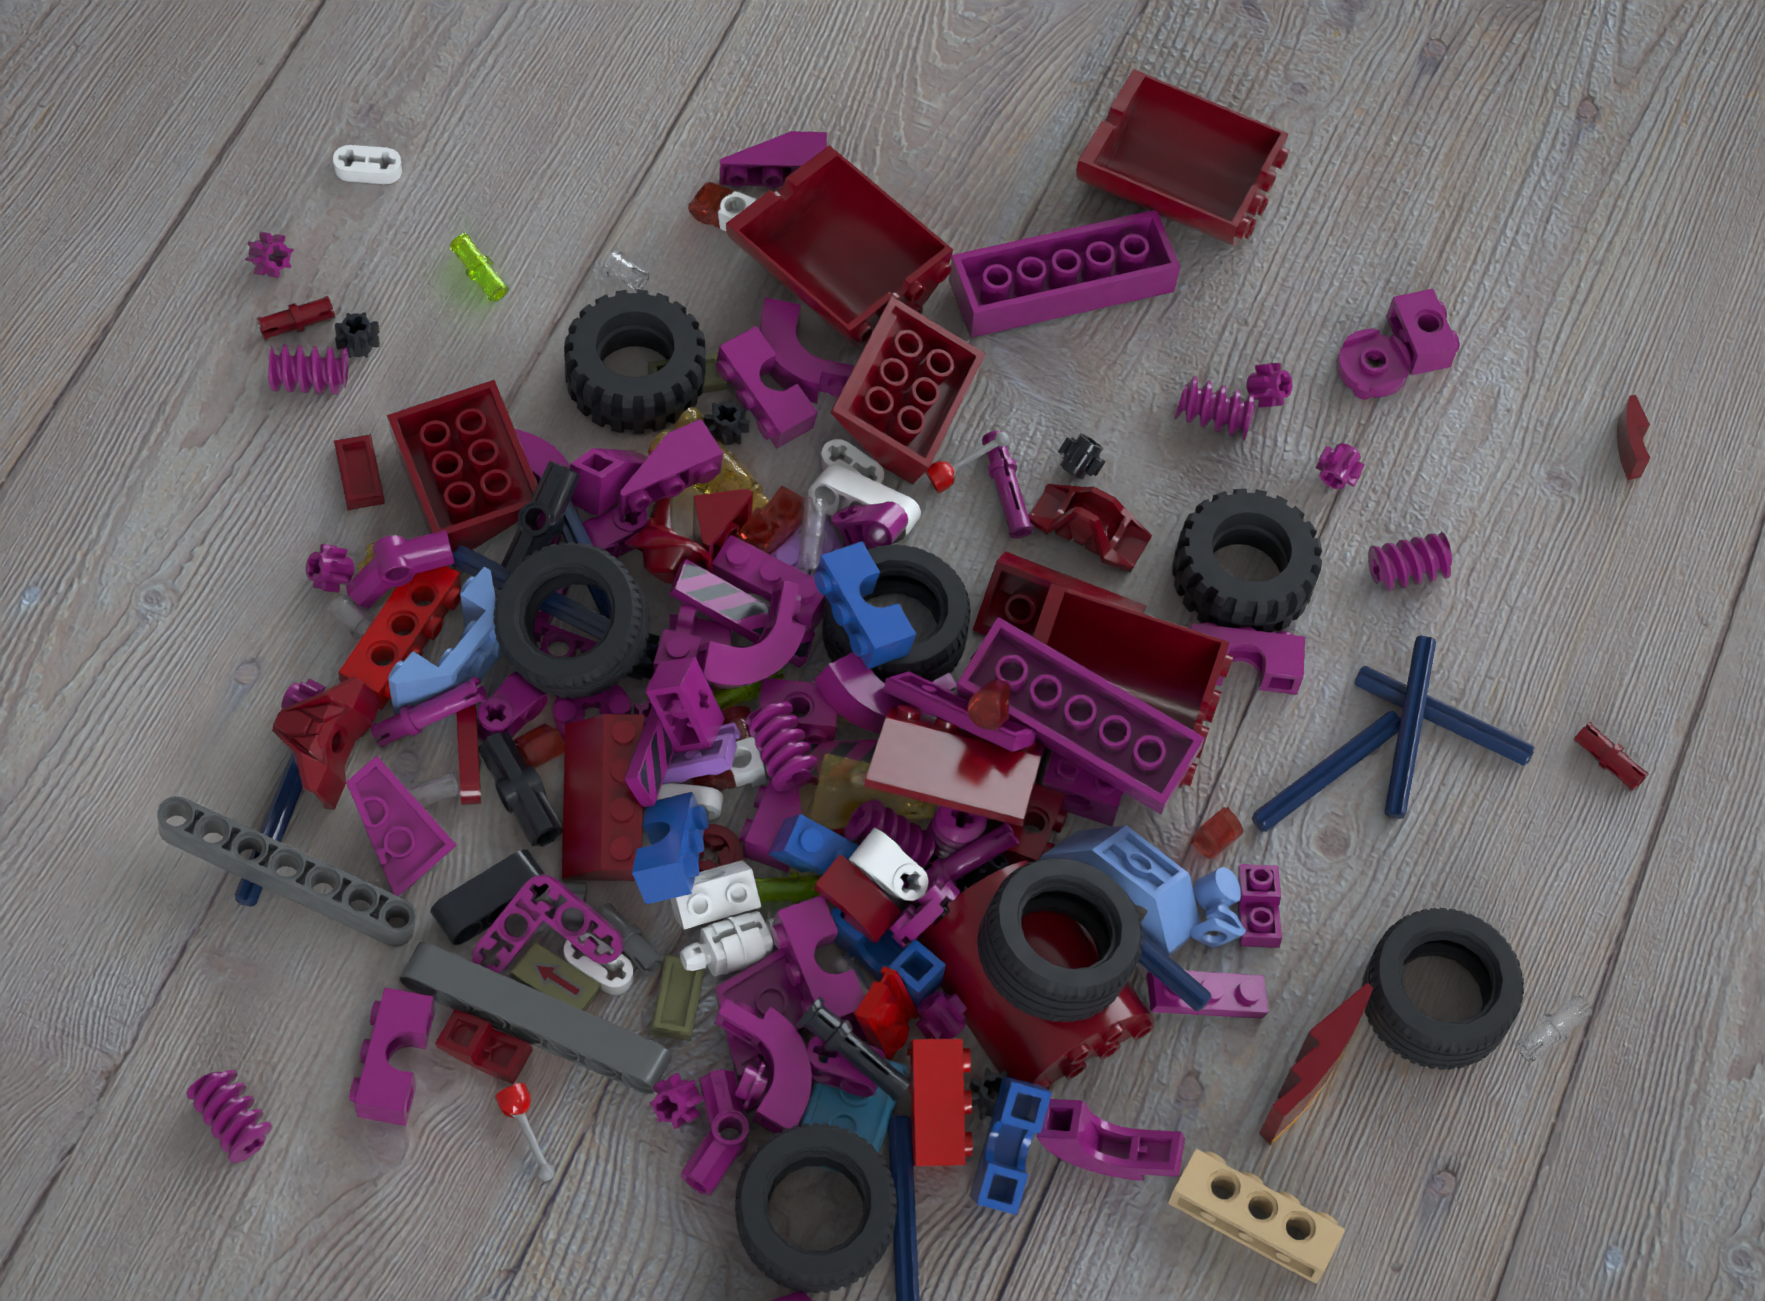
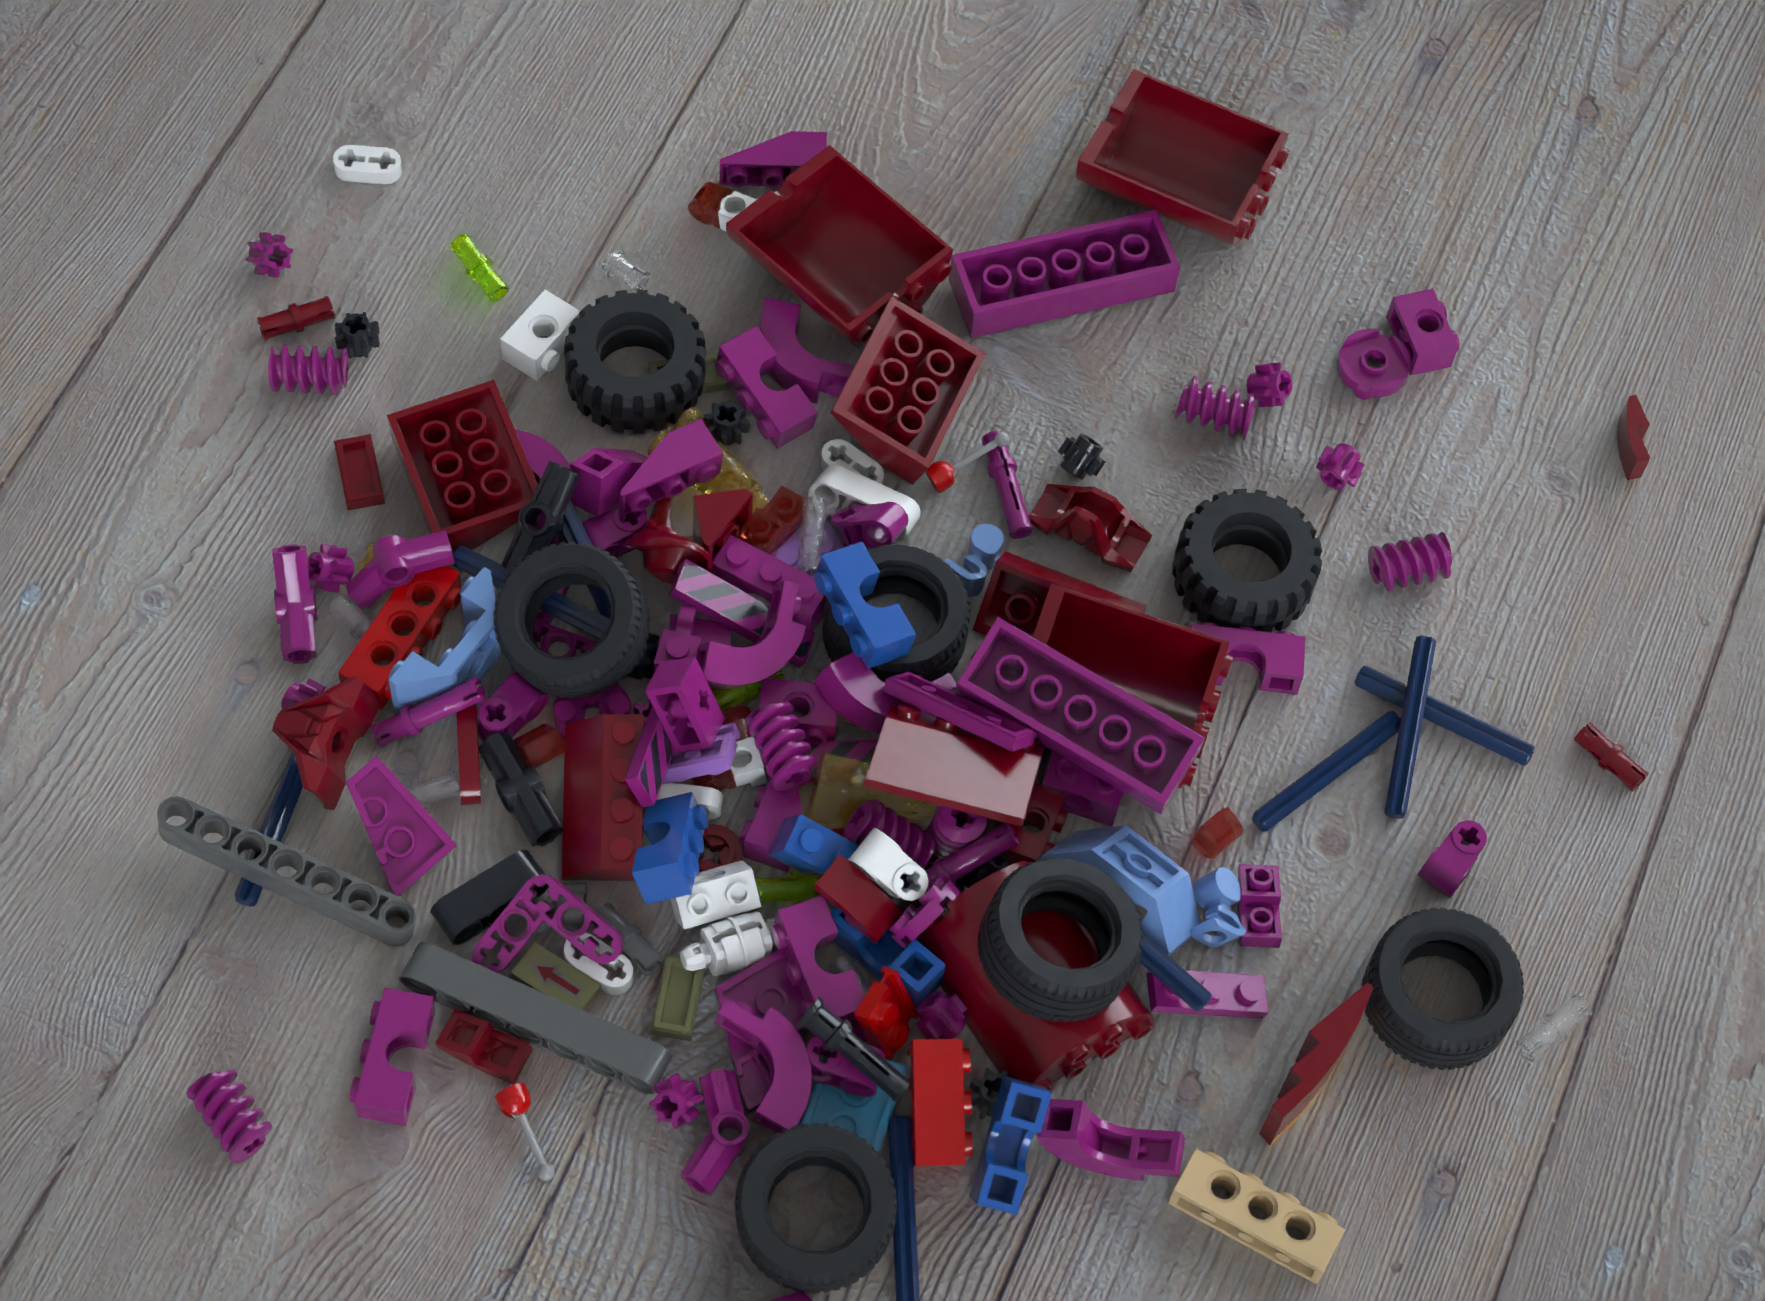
(294, 603): none -> magenta piece
(522, 344): none -> white brick
(751, 1084): magenta plate -> none
(982, 556): none -> medium blue leg
(990, 705): clear red brick -> none
(1452, 860): none -> magenta piece

